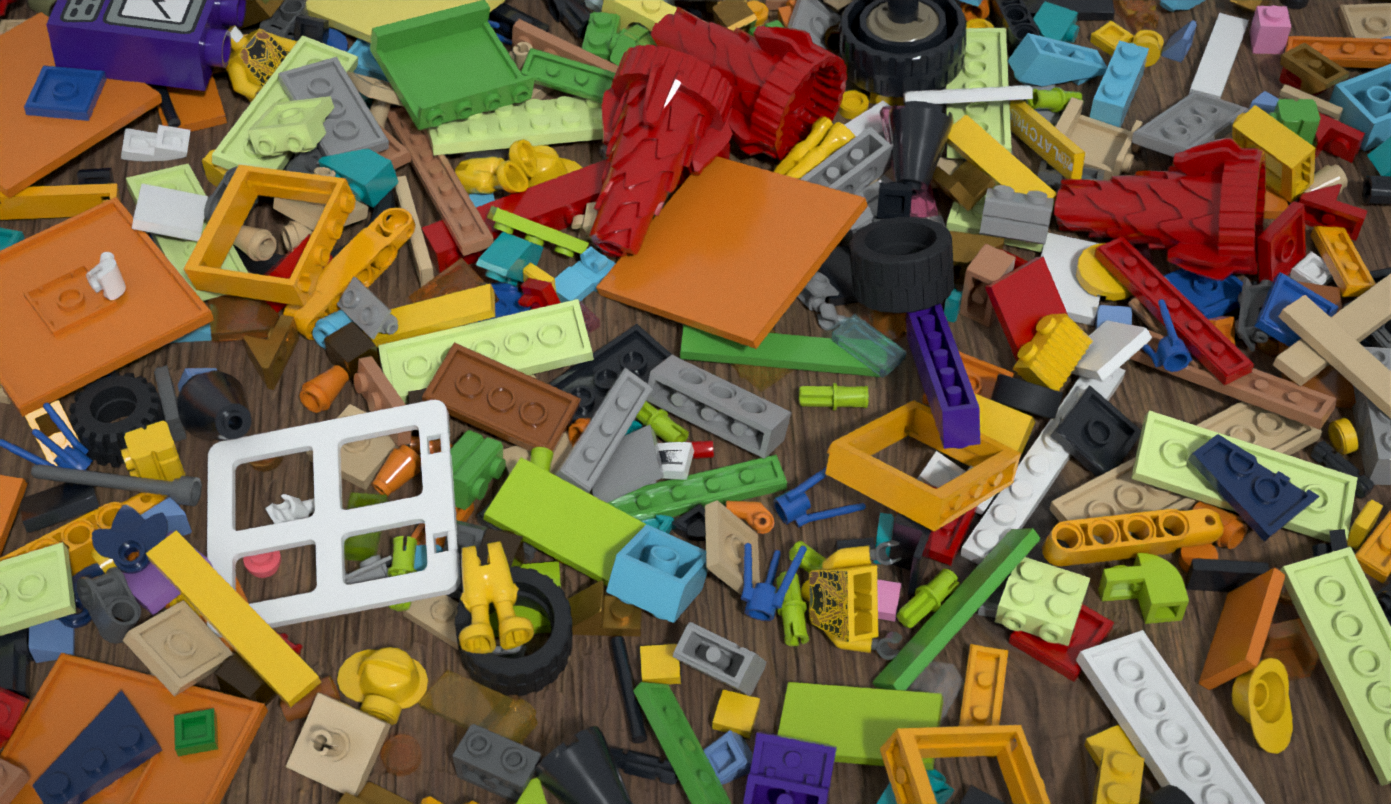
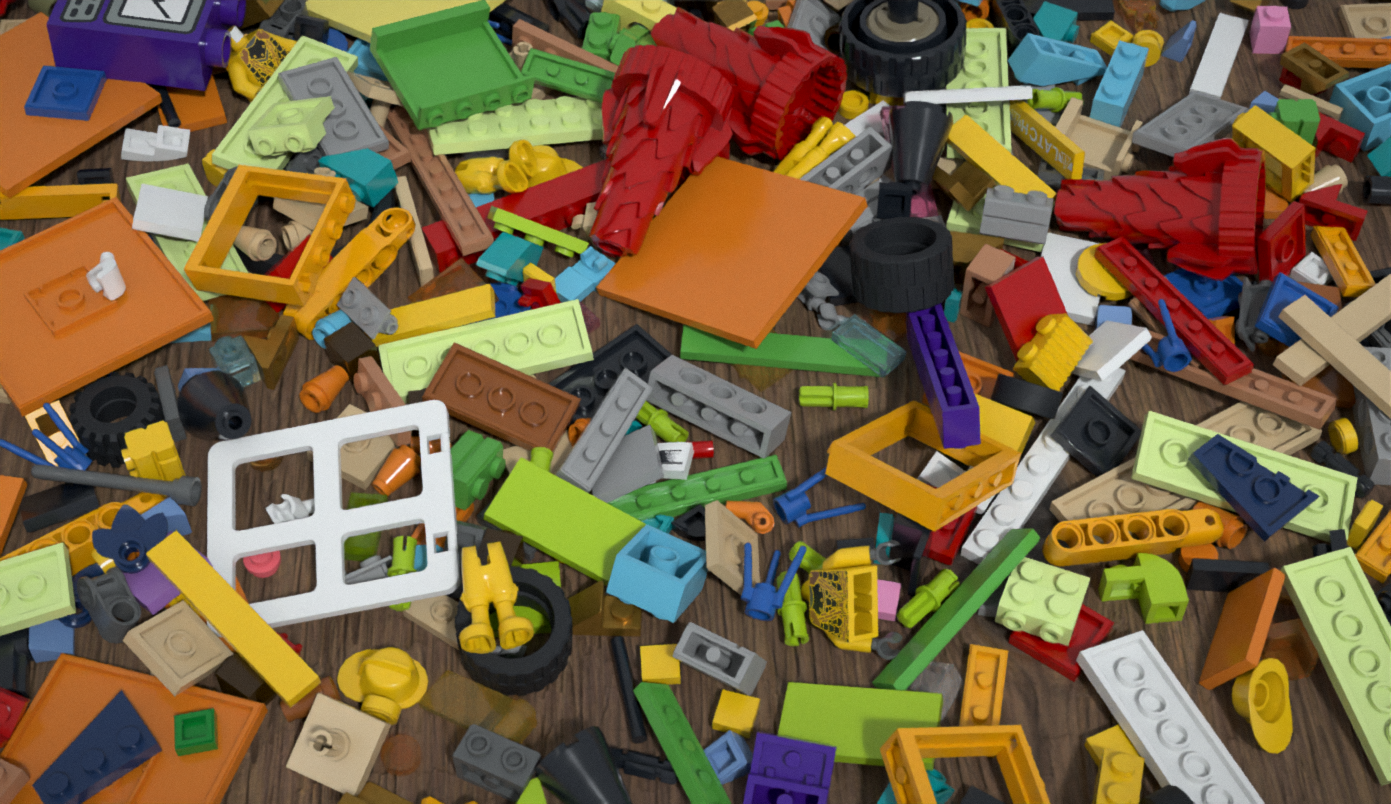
(232, 355): none -> clear light blue brick

